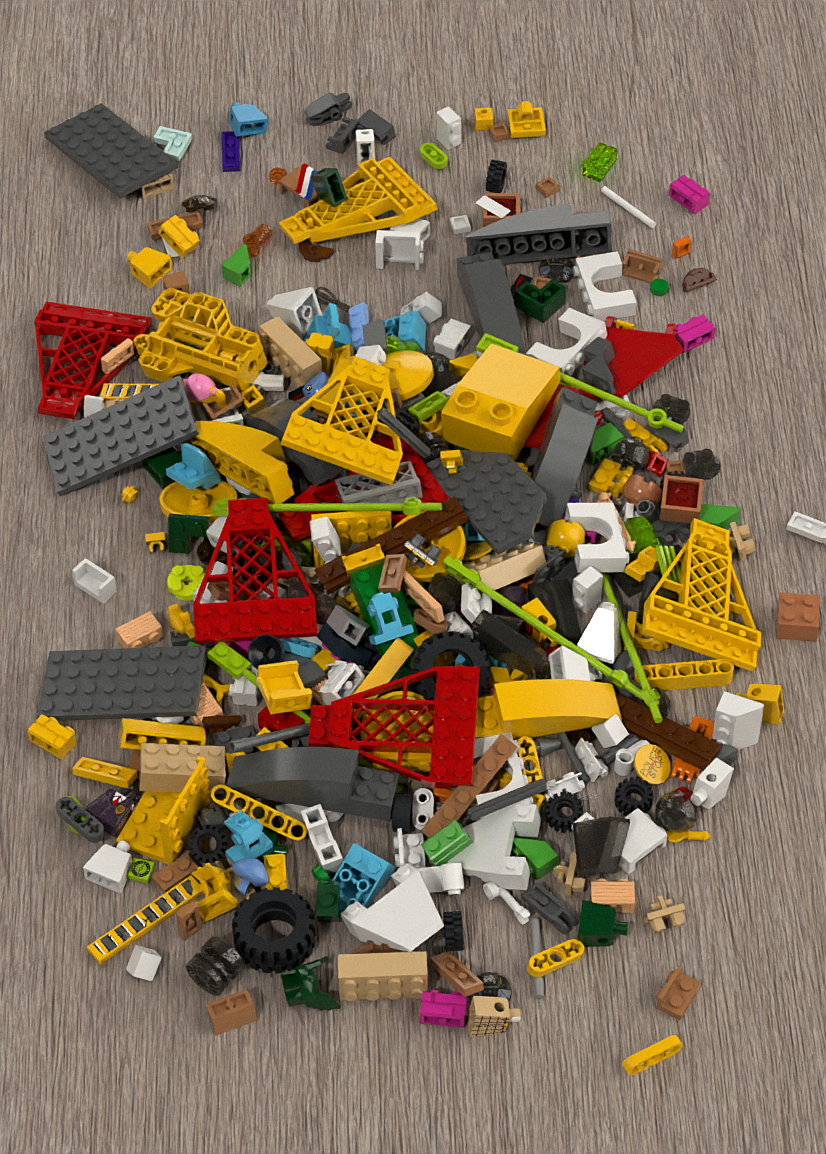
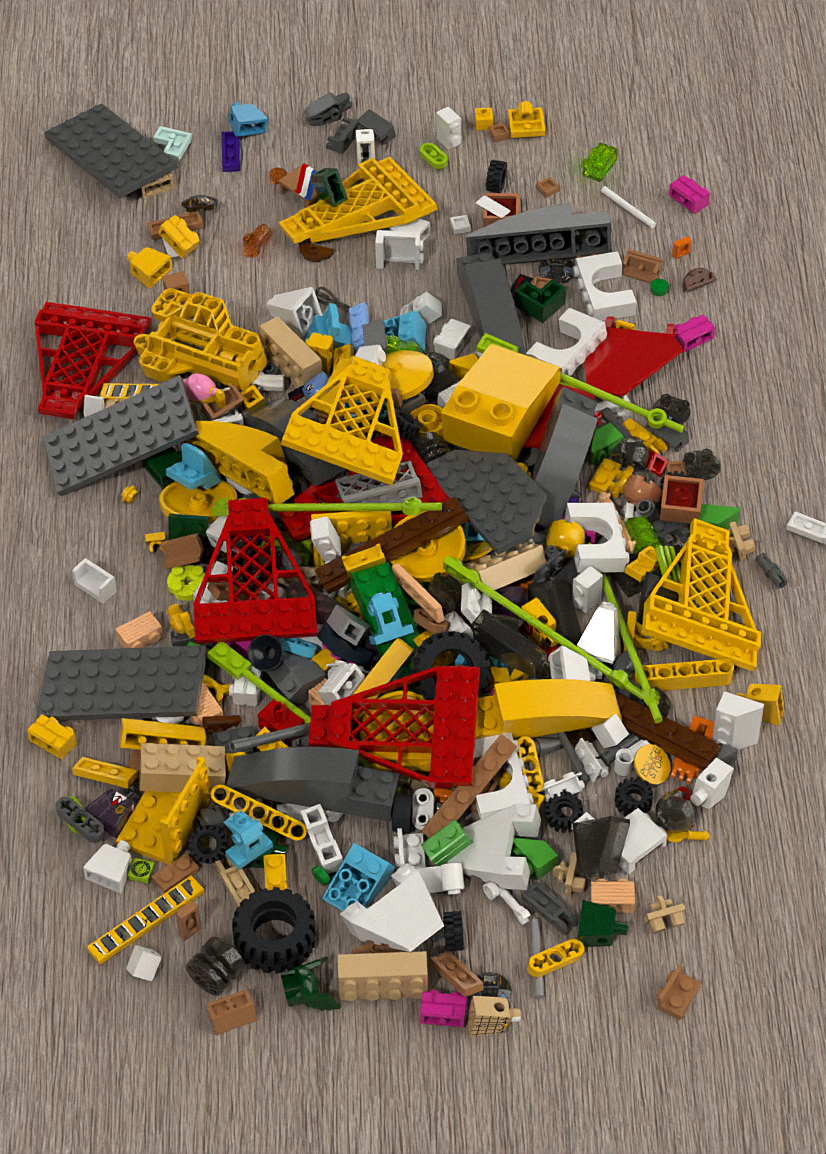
(117, 356): light nougat plate -> none
(182, 551): none -> medium nougat panel
(216, 887): yellow tile -> none
(237, 267): bright green slope -> none
(251, 872): medium blue piece -> none
(283, 687): yellow panel -> none
(328, 901): dark green torso -> none
(392, 573): medium nougat plate -> none
(404, 433): dark grey axle -> none
(415, 546): dark grey hips -> none
(428, 406): lime tile -> none
(451, 460): yellow tile -> none
(507, 799): dark grey axle -> none
(596, 371): dark grey arch -> none
(652, 1055): yellow beam -> none
(771, 570): none -> dark grey pin
(798, 616): nougat piece -> none

